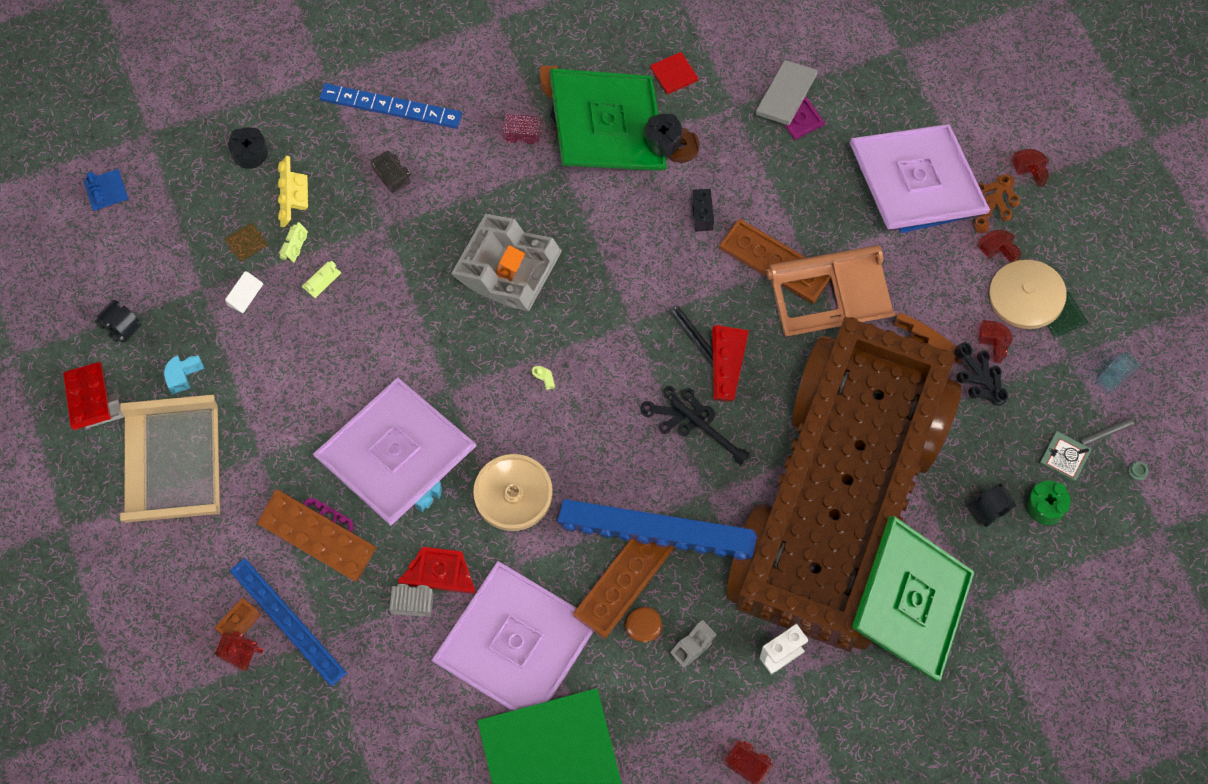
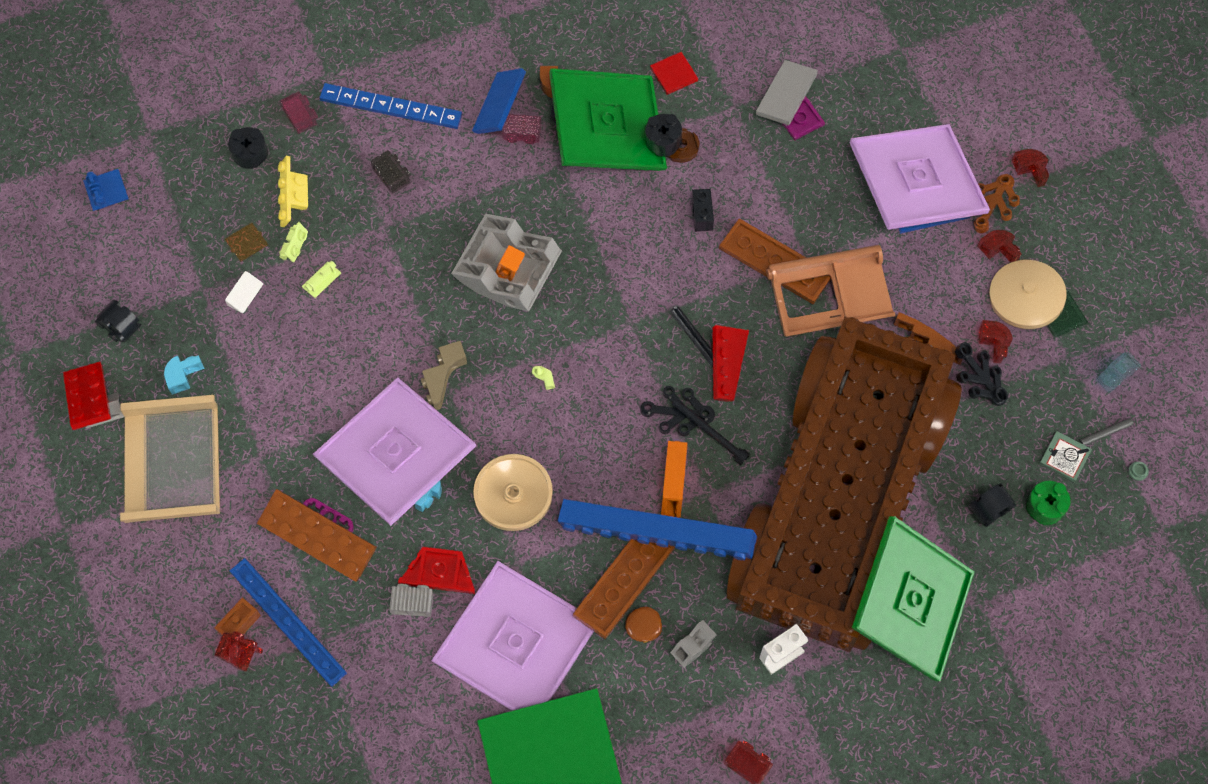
(298, 112): none -> clear pink brick
(436, 378): none -> dark tan arch
(499, 101): none -> blue tile
(674, 479): none -> orange slope

